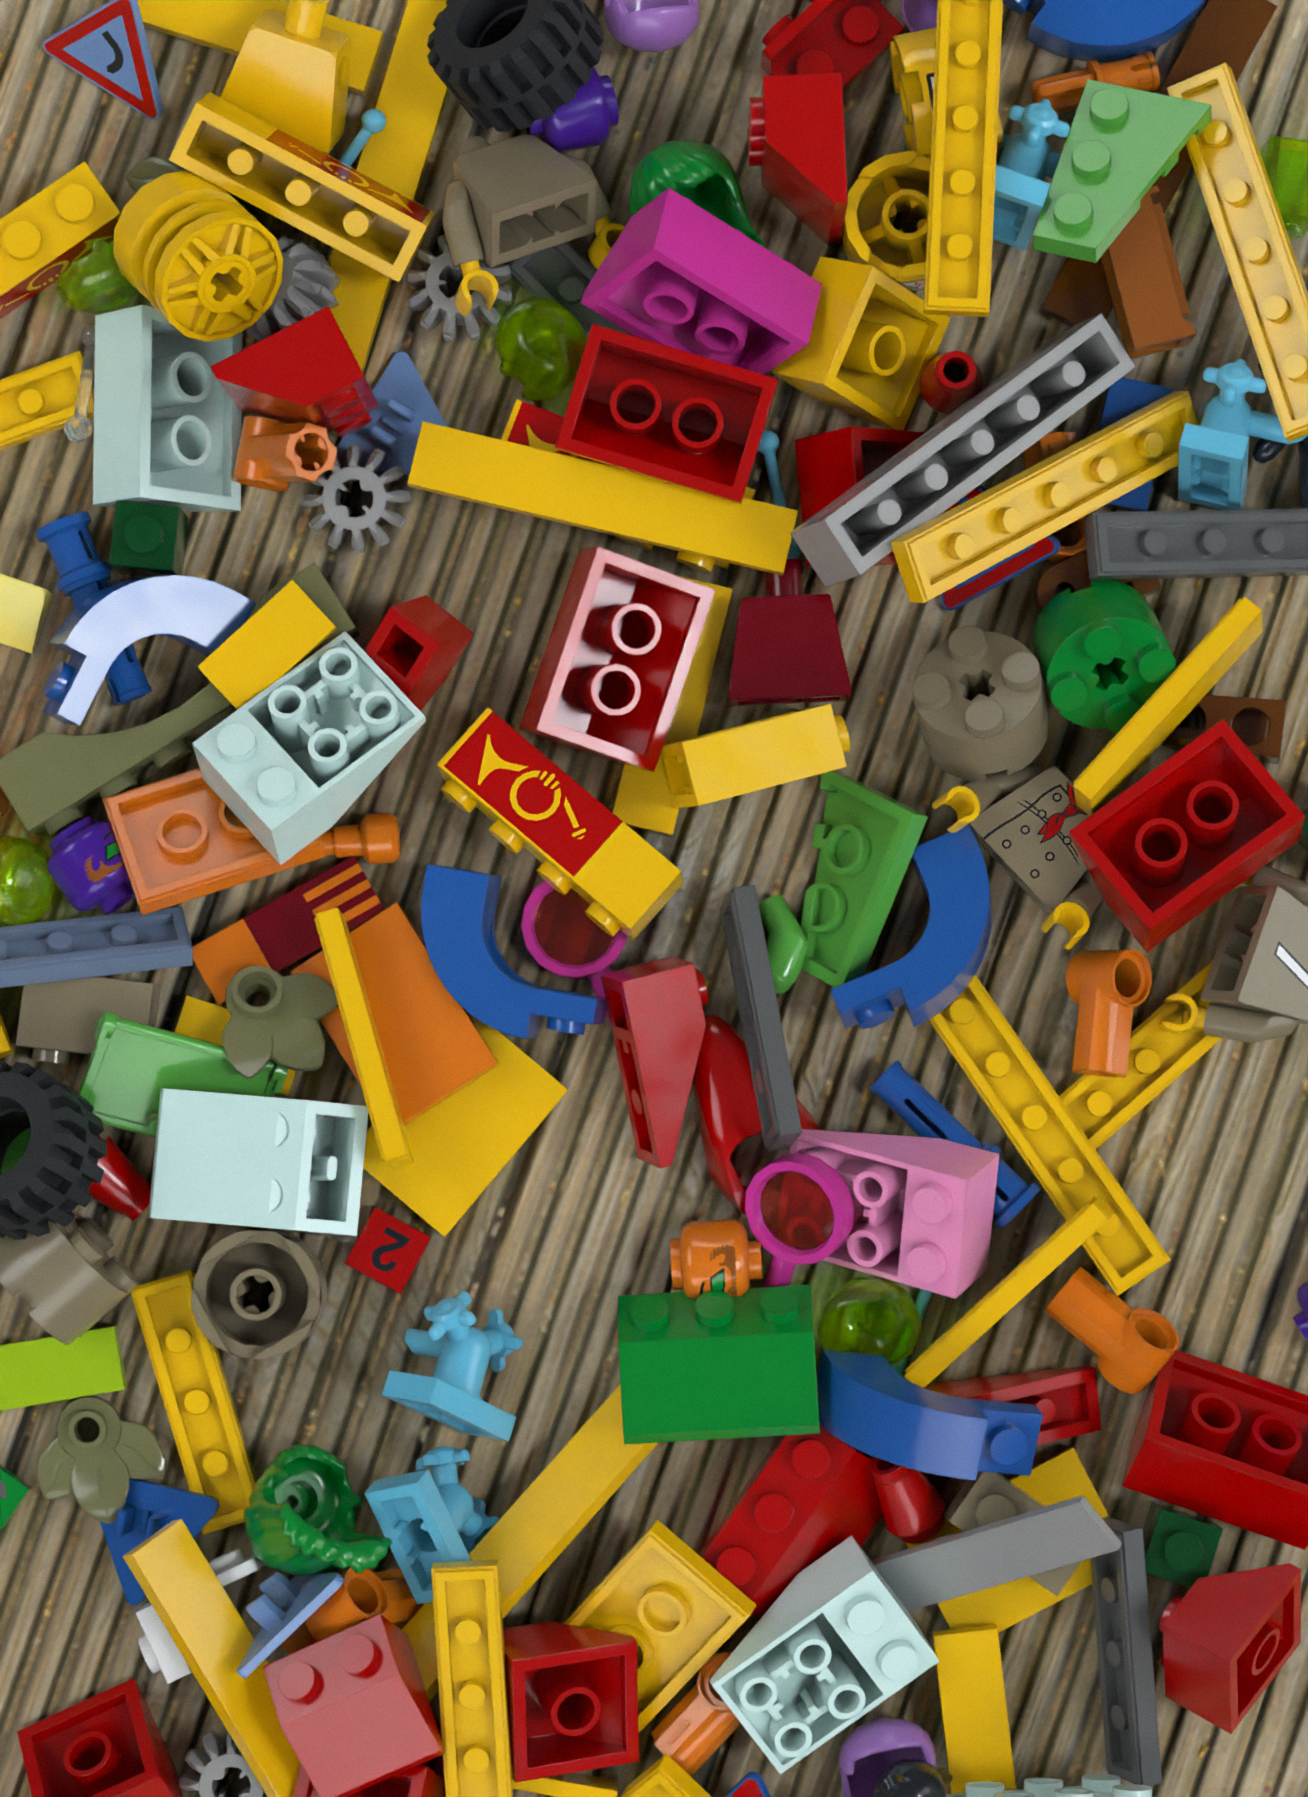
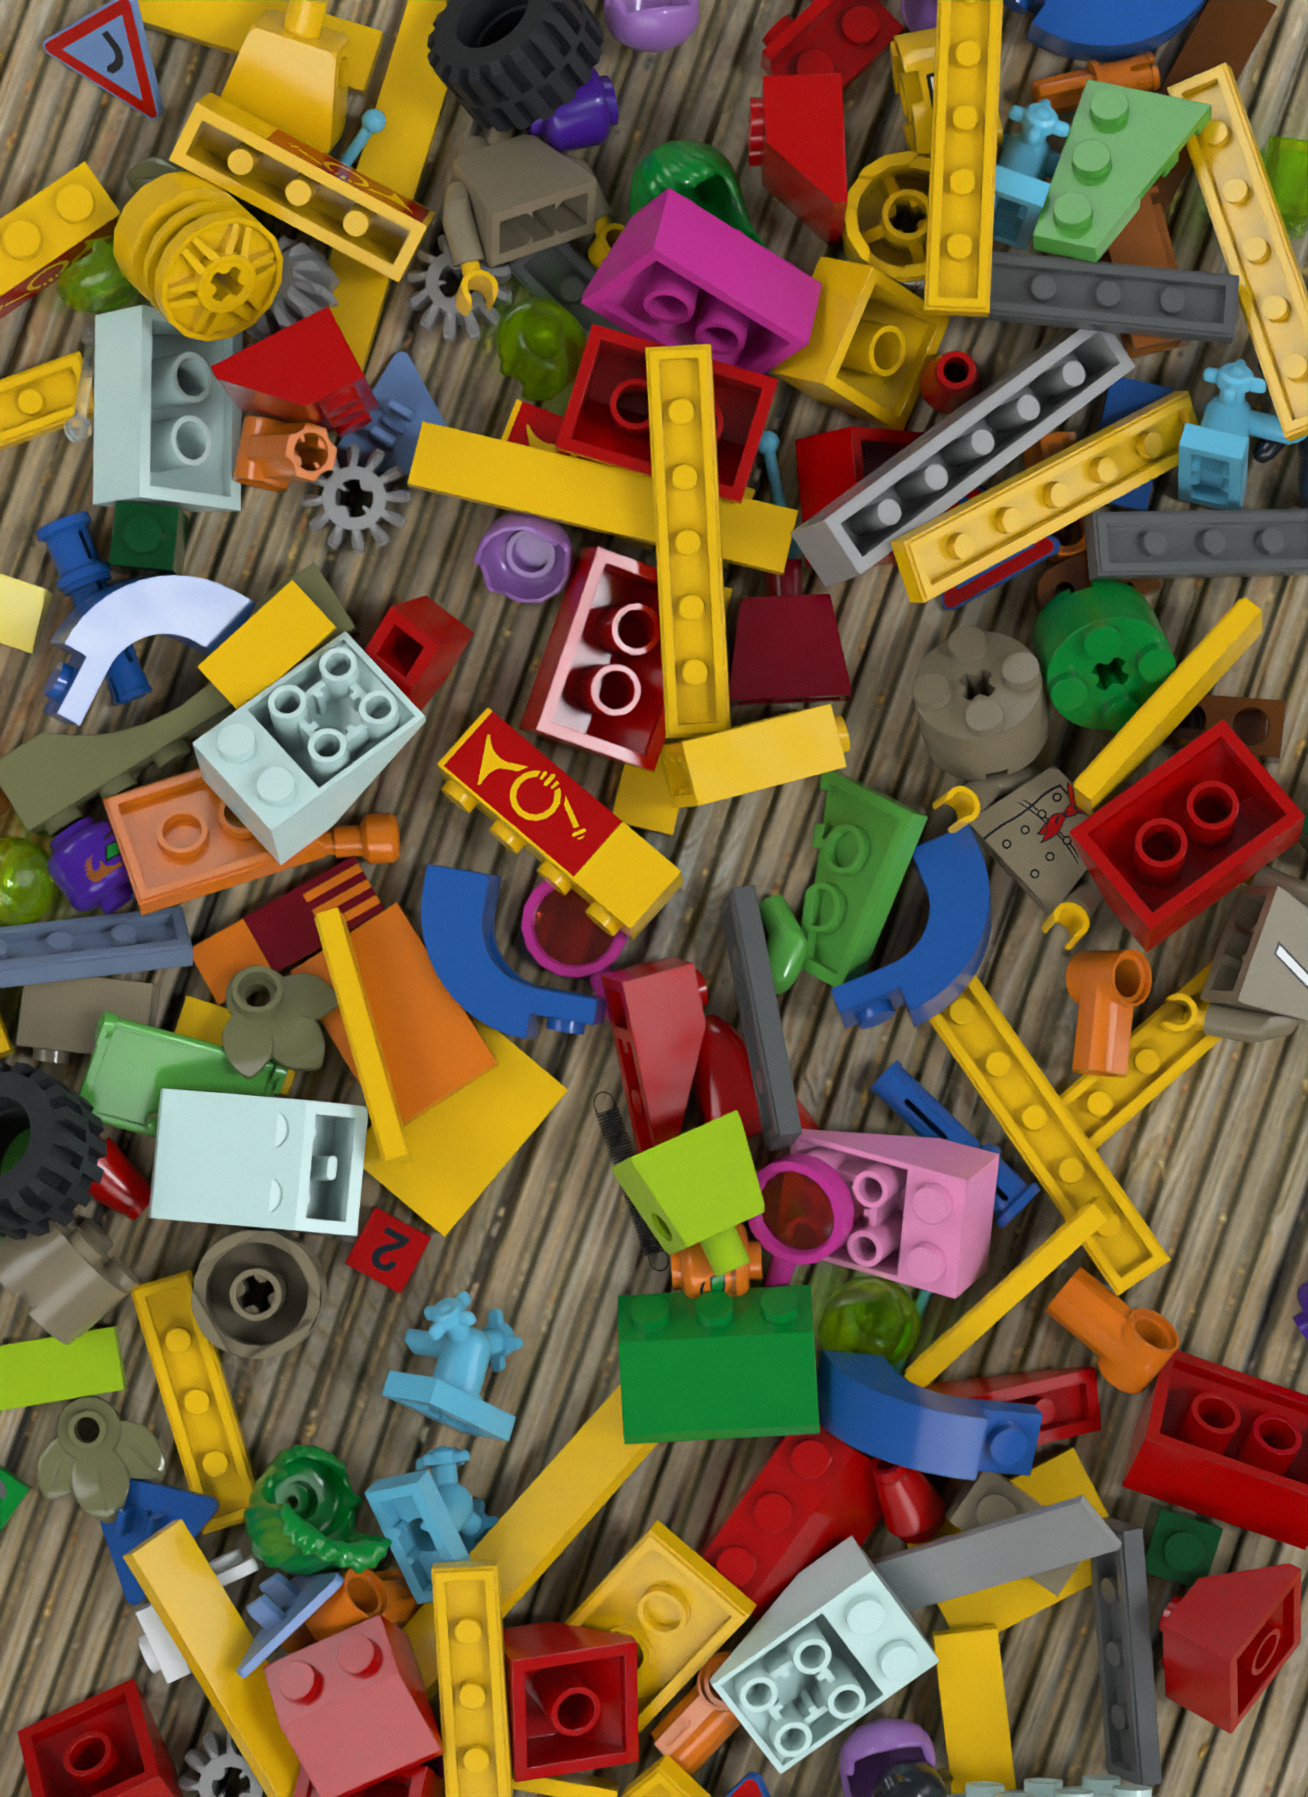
(525, 557): none -> medium lavender hair
(618, 1147): none -> black piece
(688, 540): none -> yellow tile
(697, 1191): none -> lime torso
(1113, 297): none -> dark grey tile

